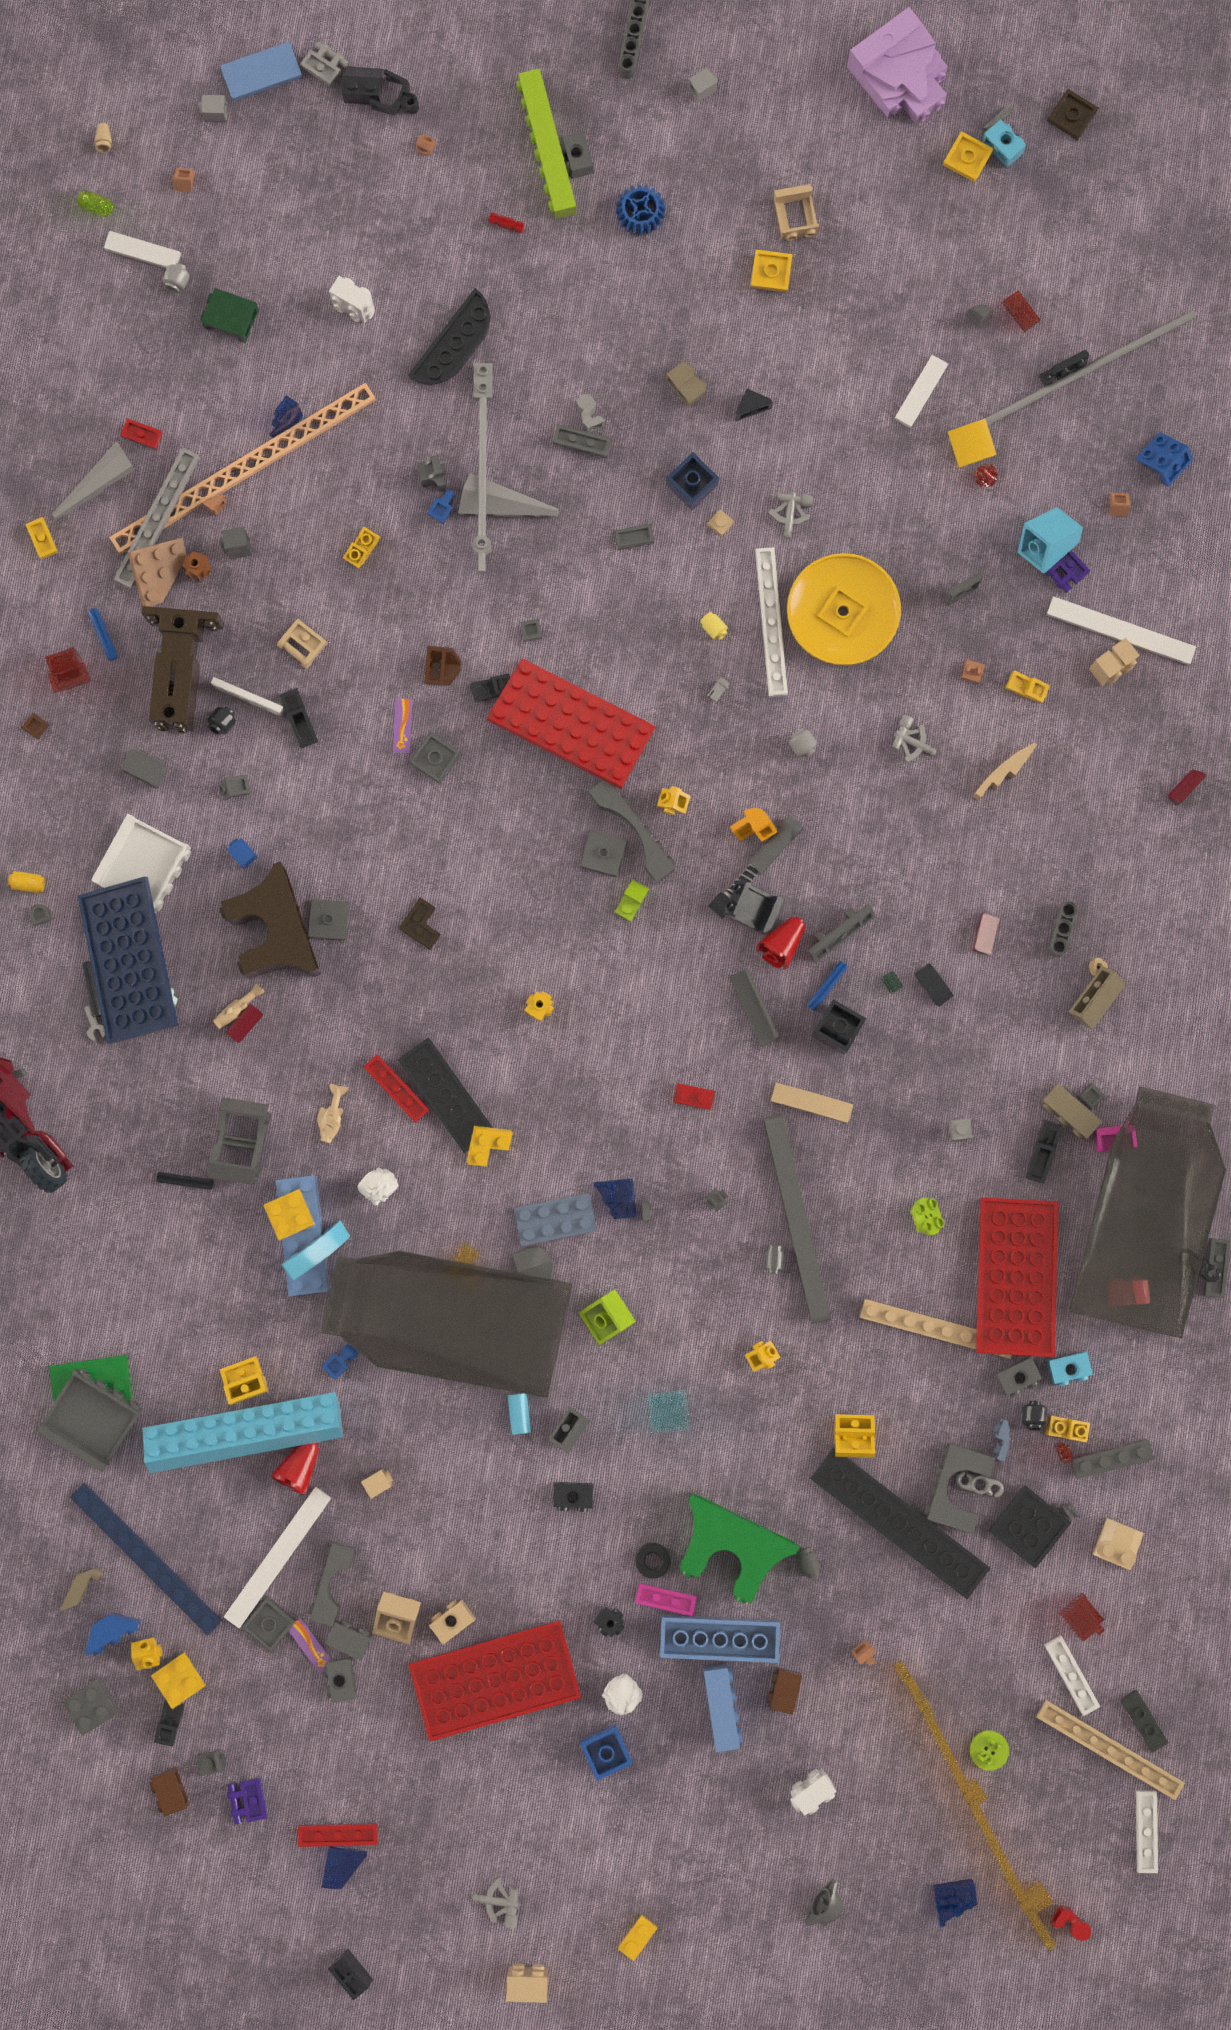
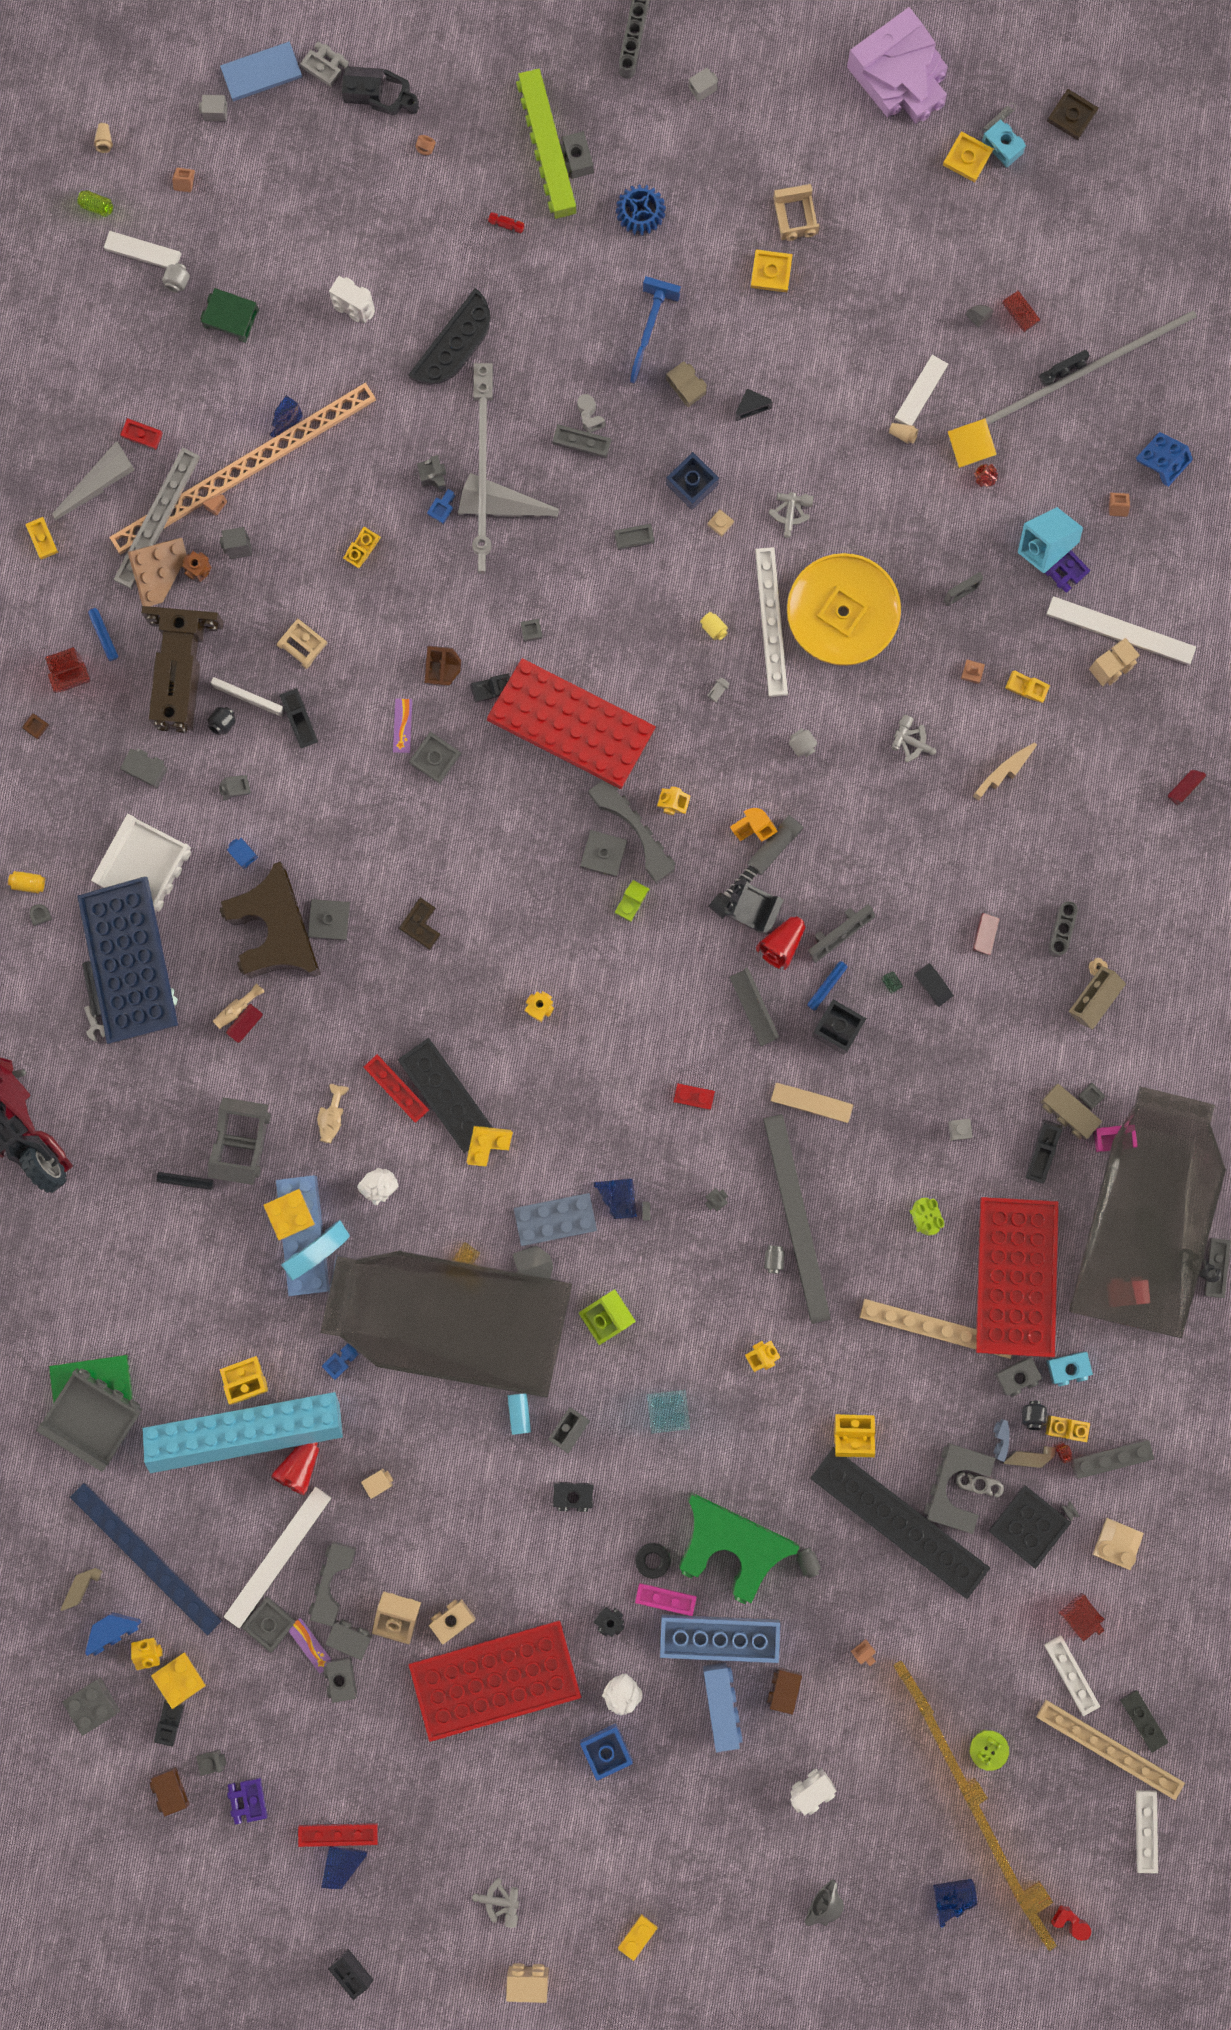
(660, 291): none -> blue piece
(904, 432): none -> tan cone
(1031, 1459): none -> dark tan piece

